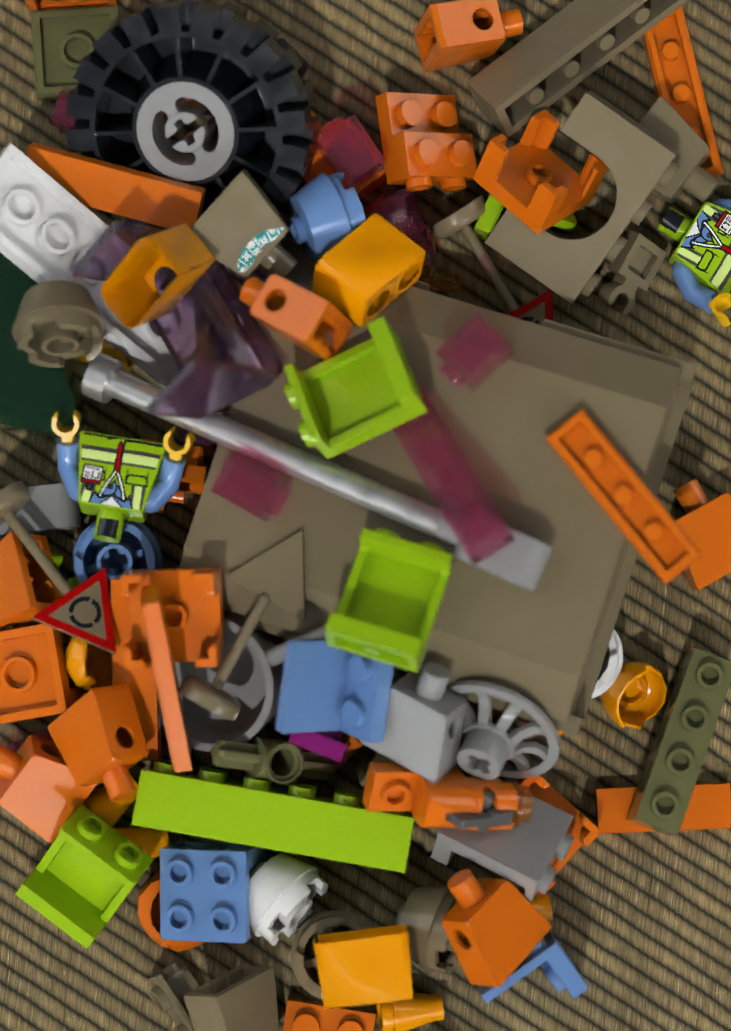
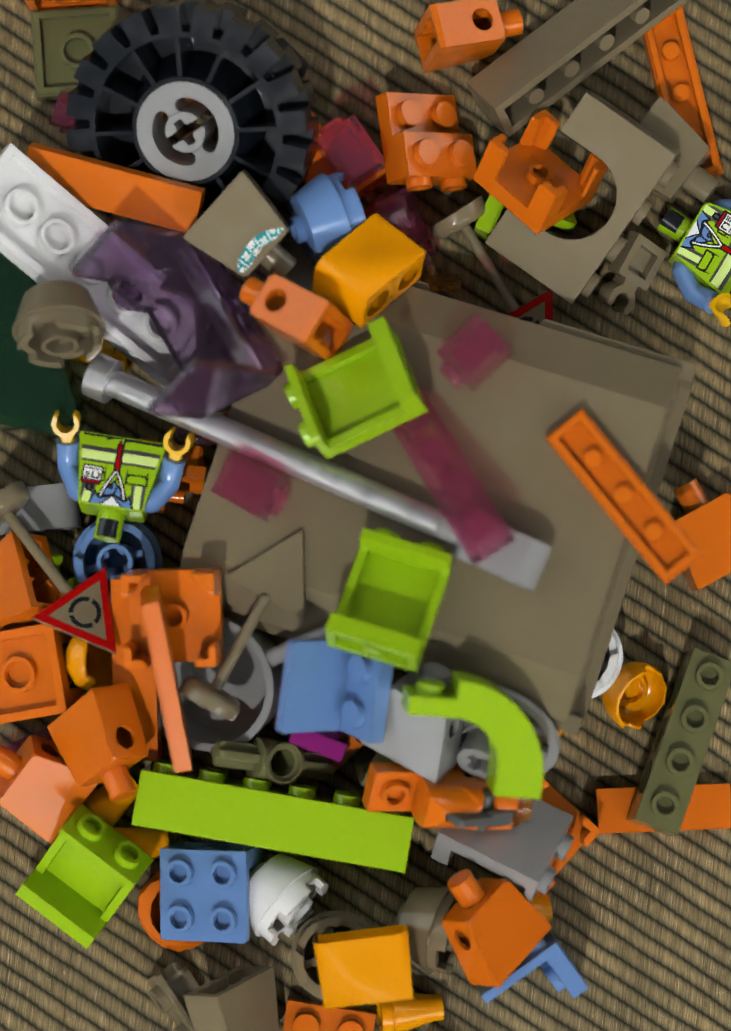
(132, 287): light orange piece -> none
(514, 750): none -> lime arch

